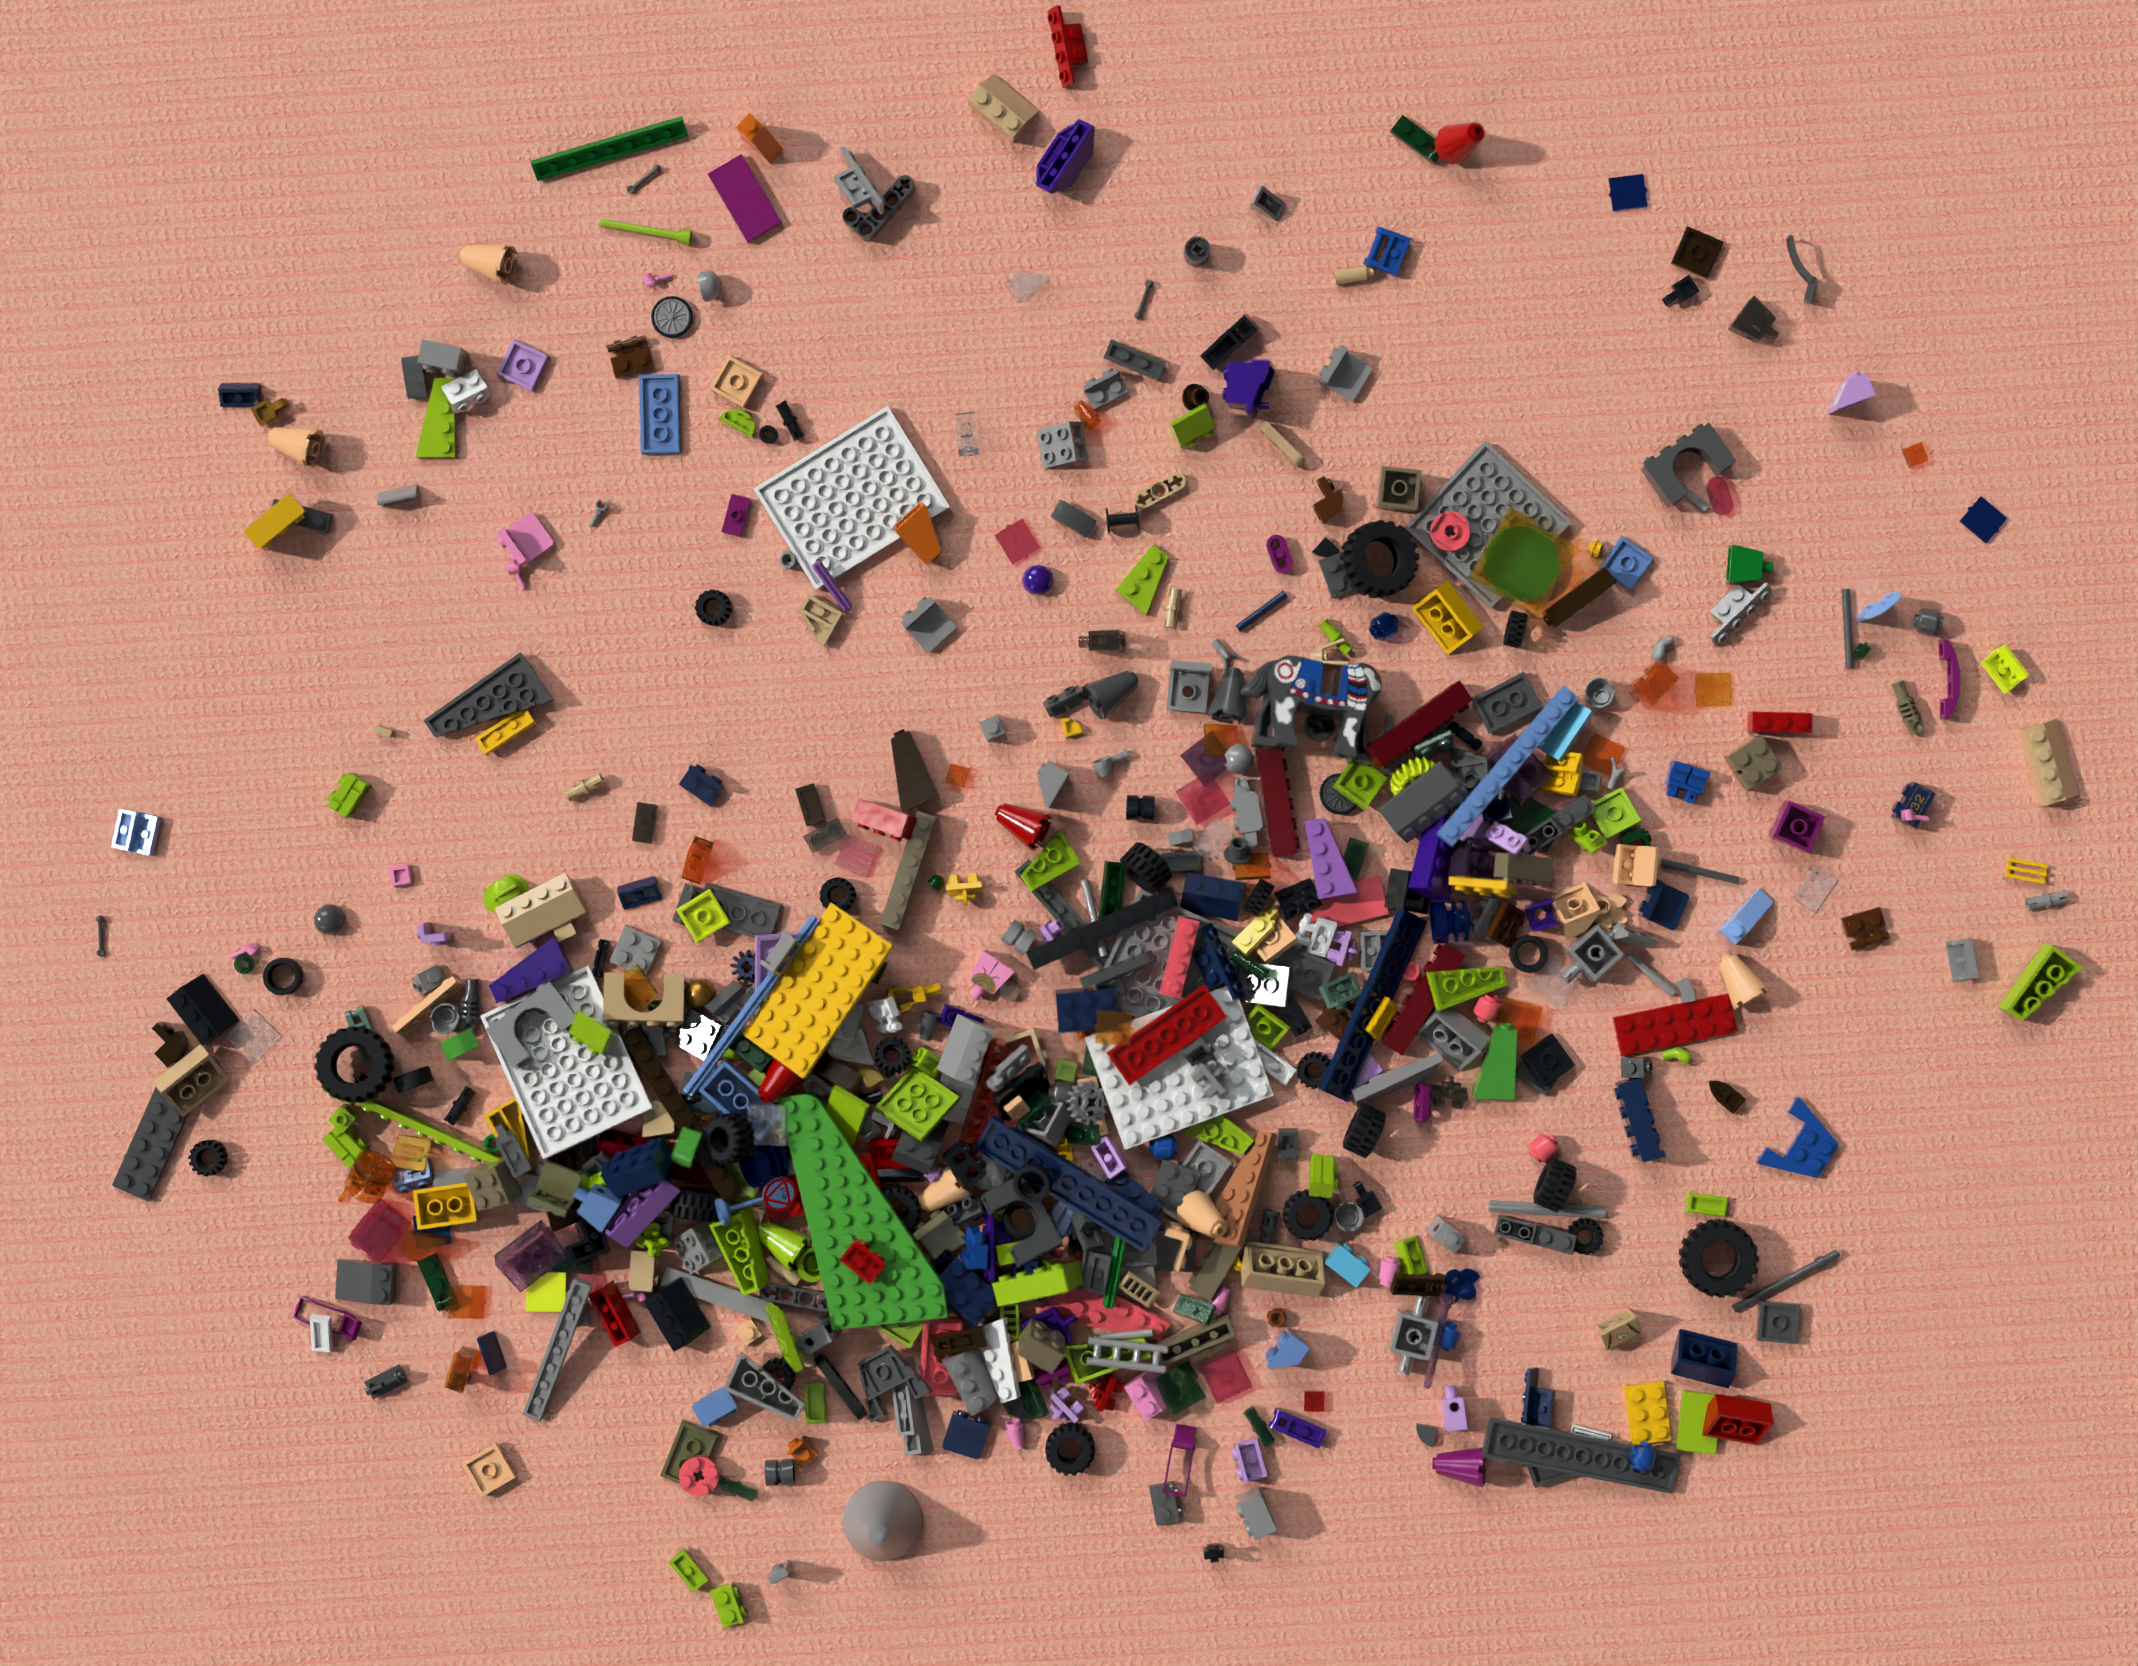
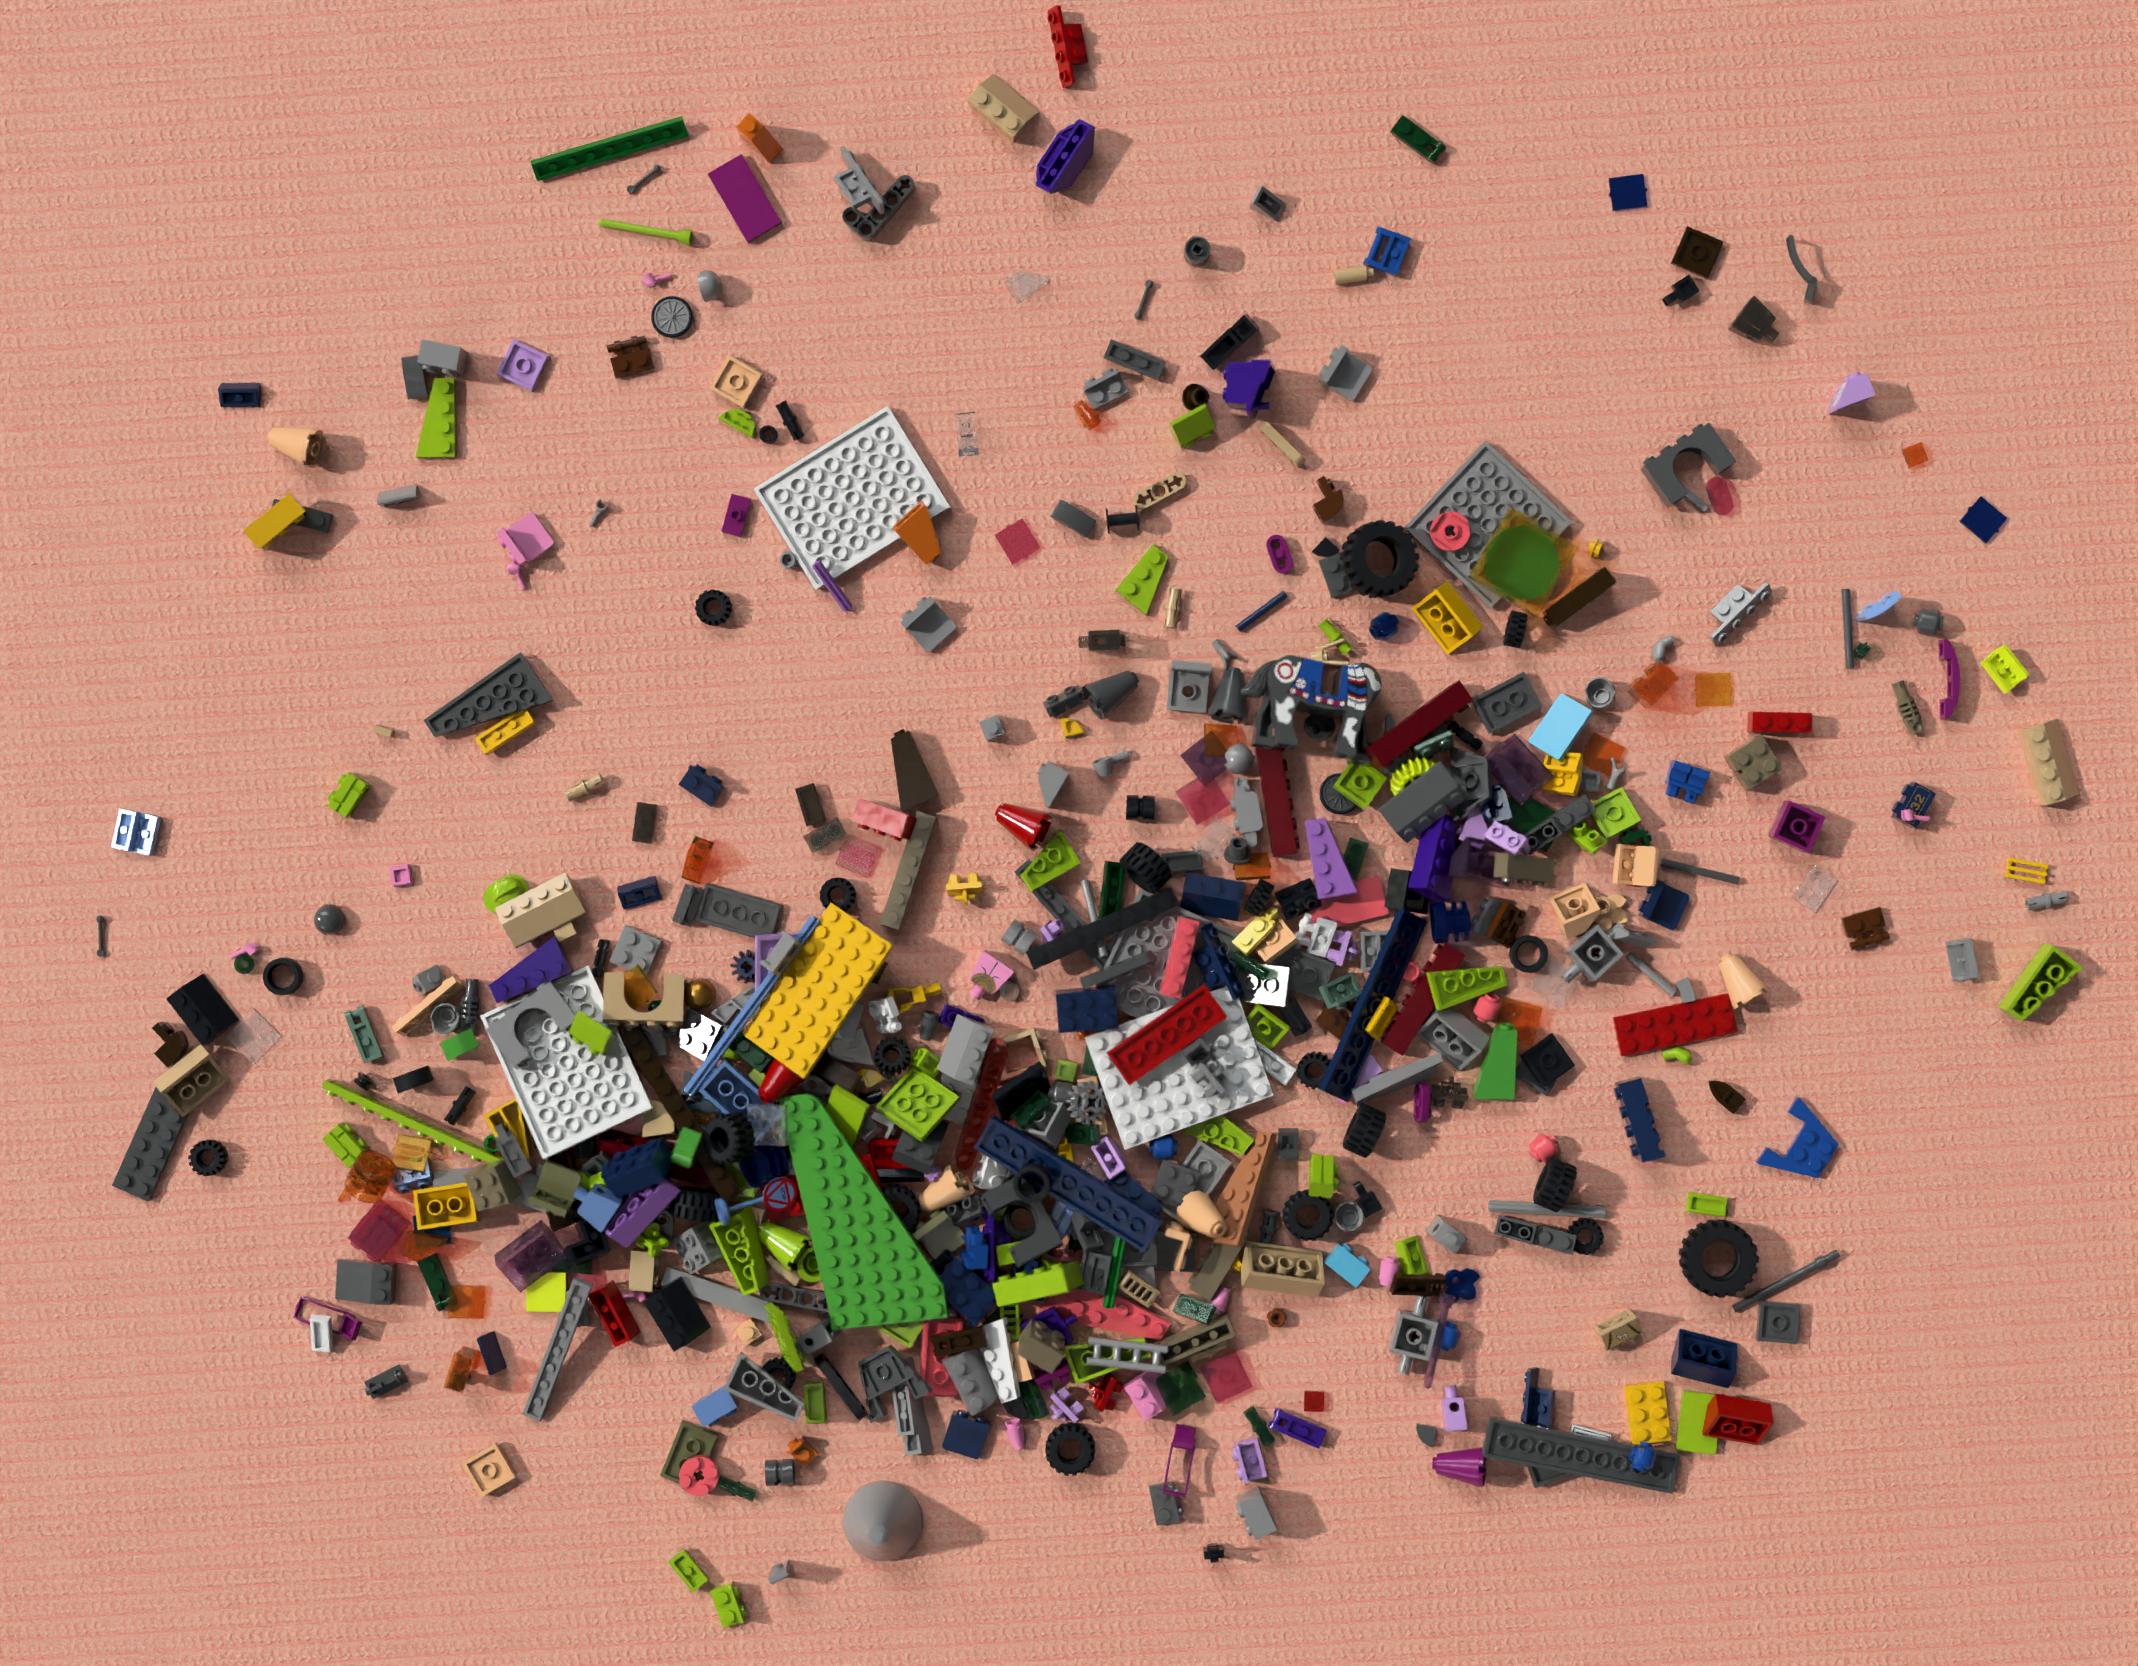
(267, 411): pearl gold plate -> none
(330, 1052): black tyre -> none
(343, 1118): lime bracket -> none
(424, 933): lavender bracket -> none
(466, 391): white bracket -> none
(491, 261): light nougat cone -> none
(659, 414): medium blue tile -> none
(703, 916): neon yellow tile -> none
(725, 998): dark grey tile -> none
(820, 618): tan wing -> none
(863, 1261): red bracket -> none
(936, 882): dark green hinge -> none
(957, 775): clear orange tile -> none
(960, 1166): black brick -> none
(1009, 1068): light grey hinge -> none
(1017, 1108): light nougat plate -> none
(1037, 580): dark purple hair -> none
(1062, 444): light grey bracket -> none
(1113, 1027): clear orange piece -> none
(1127, 1334): light grey bar -> none
(1180, 836): light grey piece -> none
(1288, 1350): medium blue slope -> none
(1398, 489): dark tan brick -> none
(1458, 141): red cone -> none
(1483, 887): yellow plate -> none
(1507, 766): medium blue plate -> none
(1549, 919): dark purple piece -> none
(1627, 563): medium blue tile -> none
(1636, 1067): dark grey bracket -> none
(1745, 565): green torso -> none
(1745, 917): light blue slope -> none

